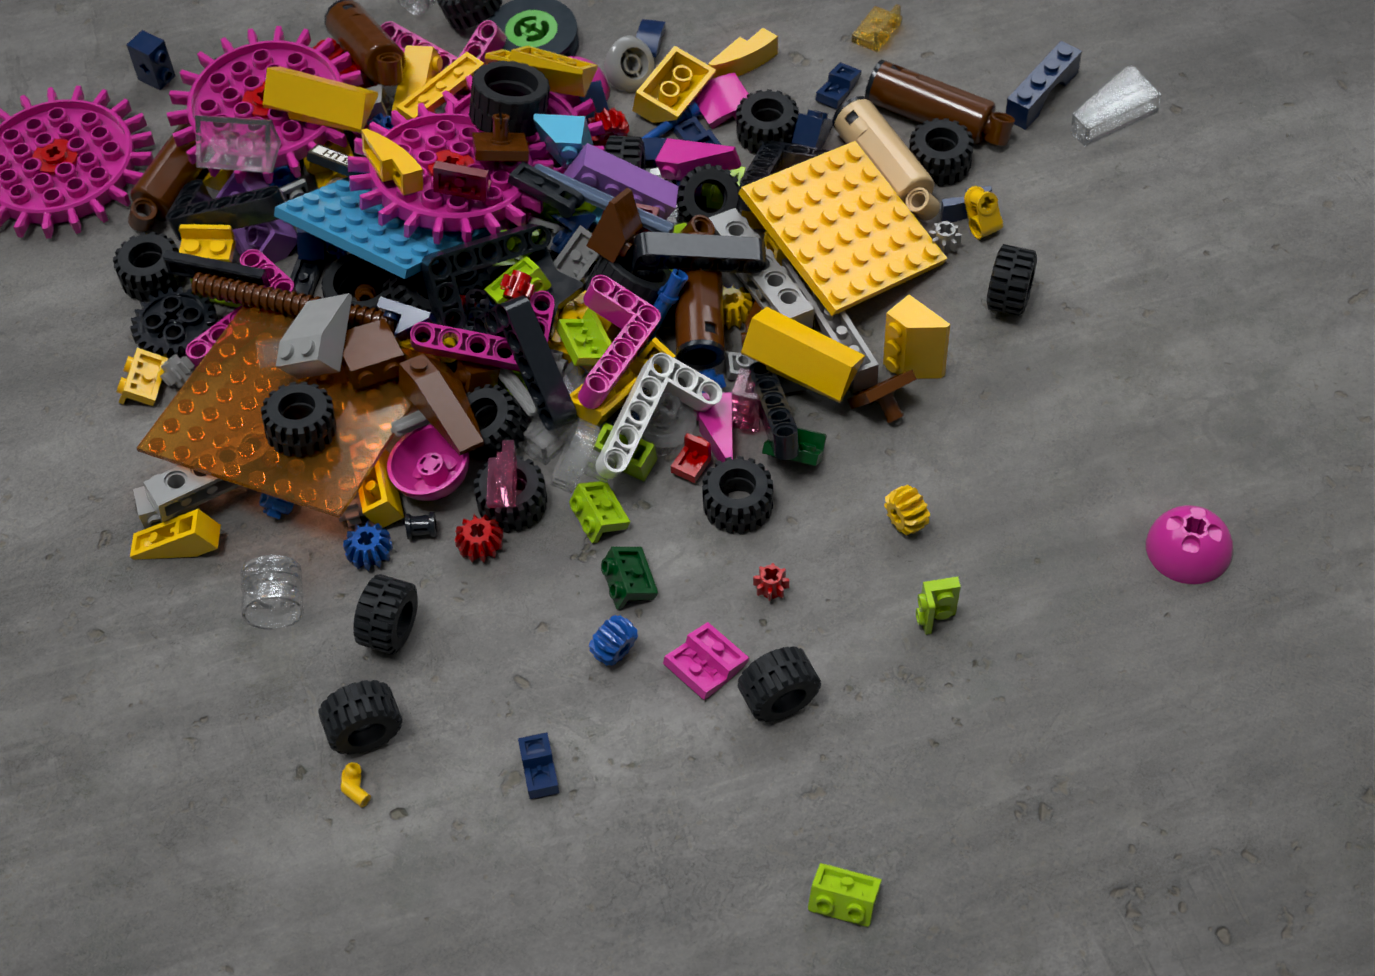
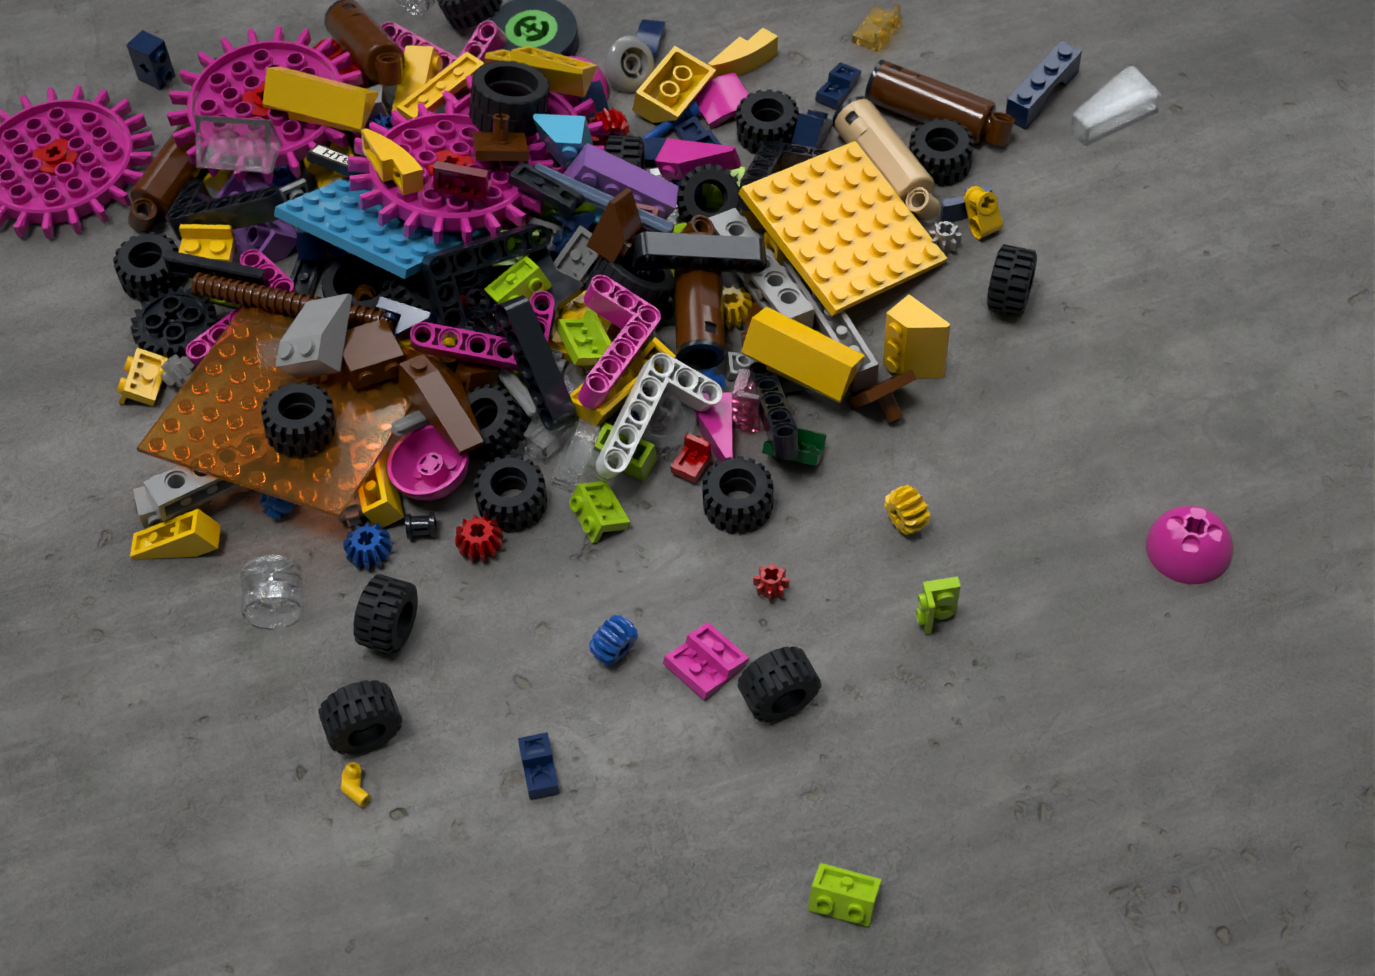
(502, 477): clear pink bracket -> none
(517, 285): red gear -> none
(628, 575): dark green bracket -> none
(668, 295): blue pin -> none

